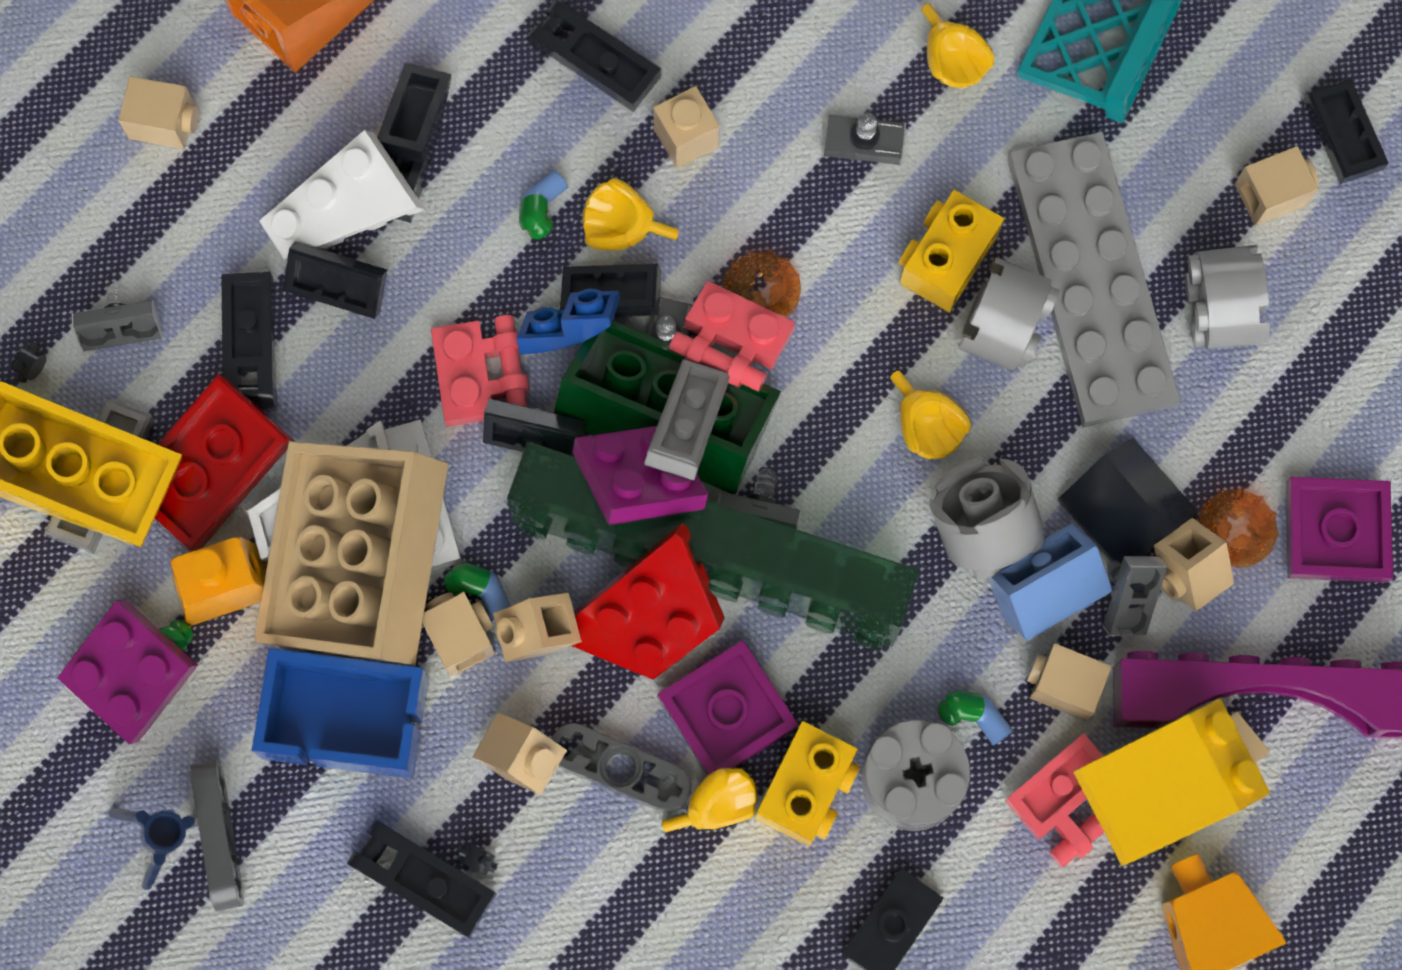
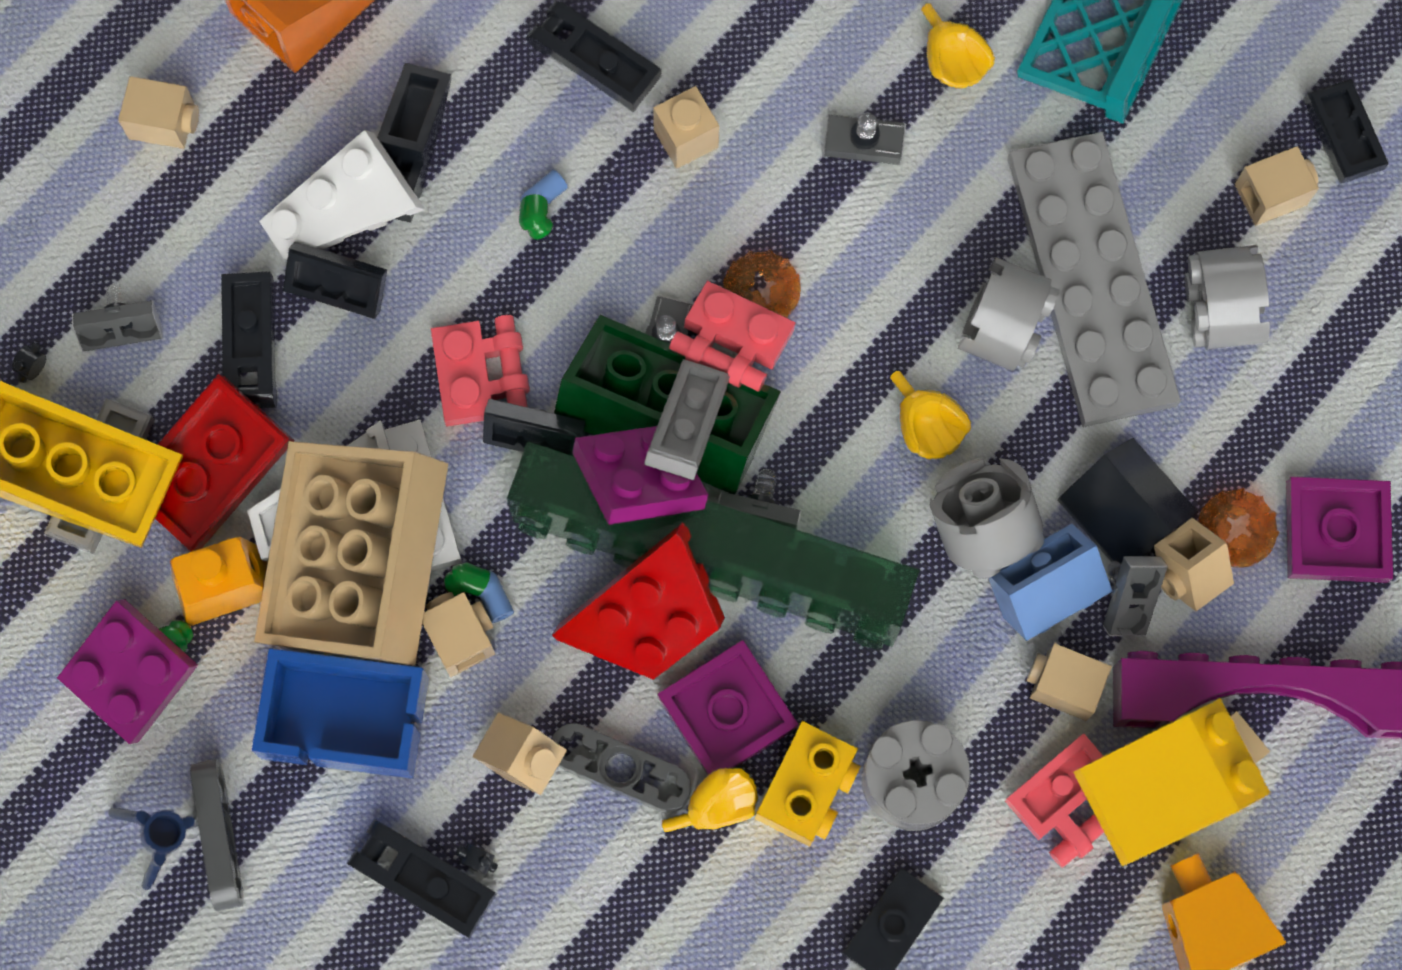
(536, 627): tan brick -> none
(583, 318): blue slope -> none
(619, 218): yellow piece -> none
(637, 286): black plate -> none
(950, 250): yellow brick -> none
(975, 708): arm -> none

